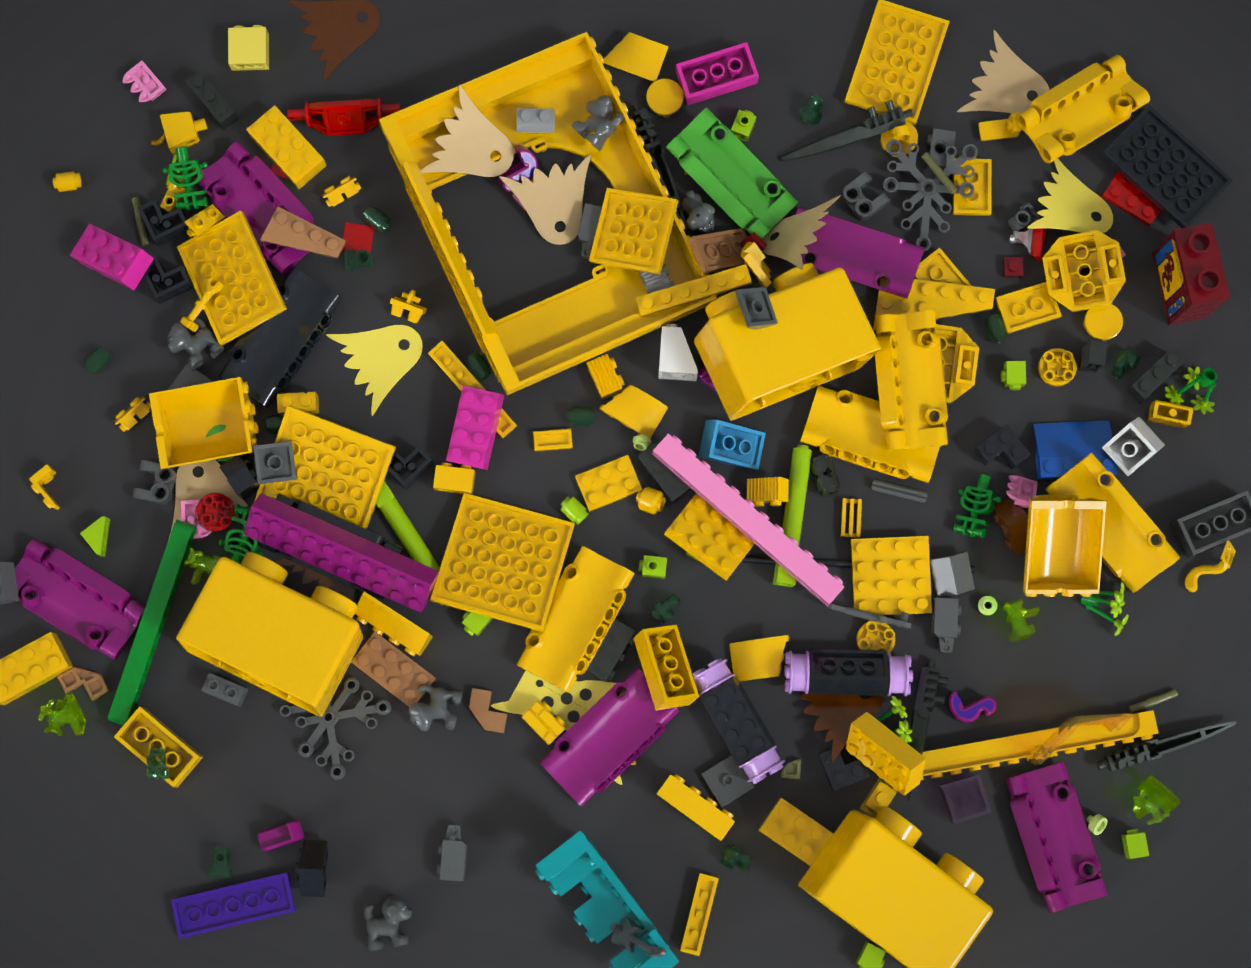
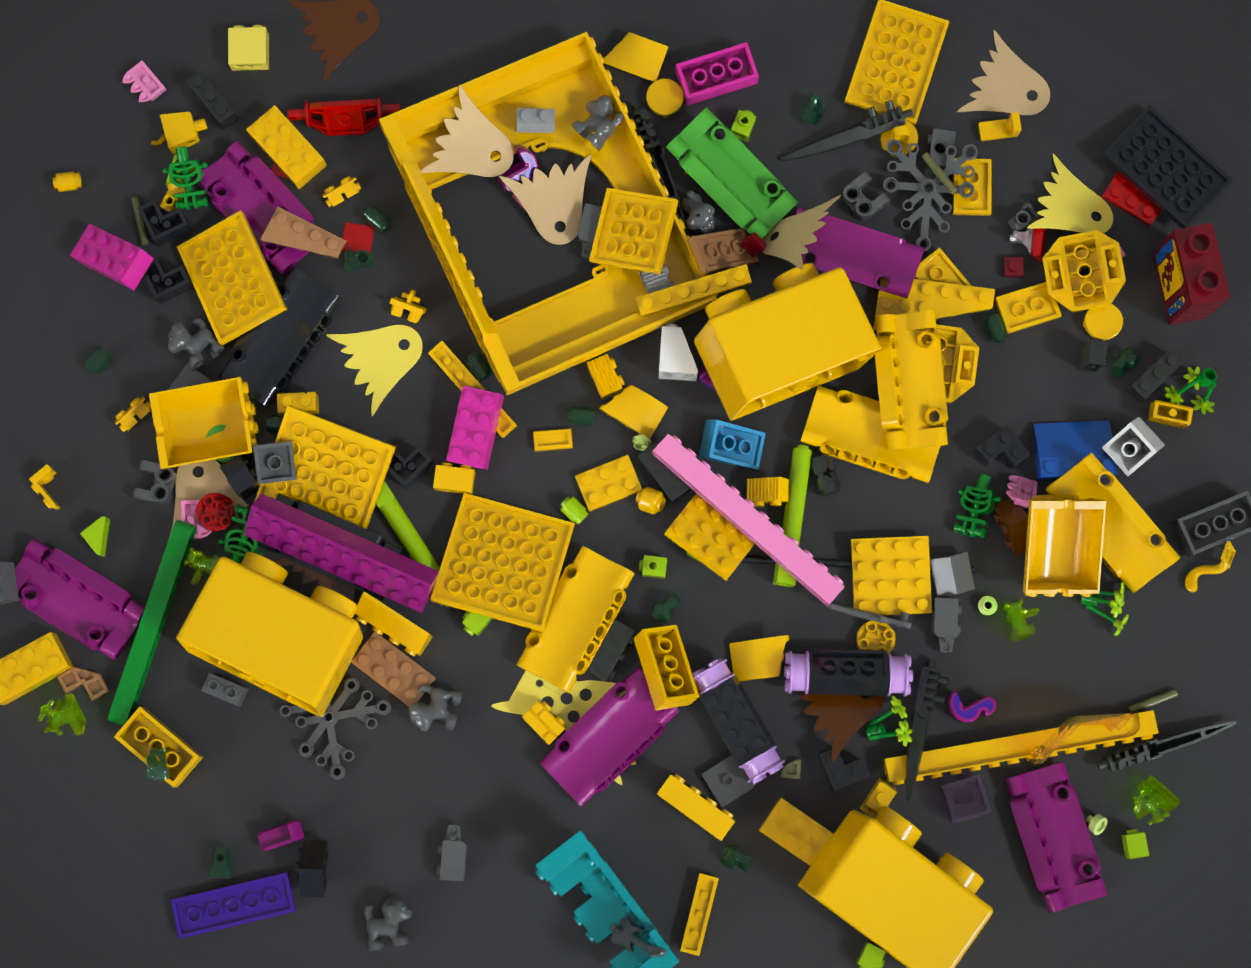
(201, 304): yellow piece -> none
(203, 220): yellow hinge -> none
(488, 719): medium nougat tile -> none
(754, 259): yellow slope -> none
(756, 308): dark grey slope -> none
(851, 515): yellow tile -> none
(885, 753): yellow brick -> none
(899, 491): dark grey axle -> none
(1014, 374): lime brick -> none
(1057, 367): yellow tile -> none
(1082, 109): yellow panel -> none

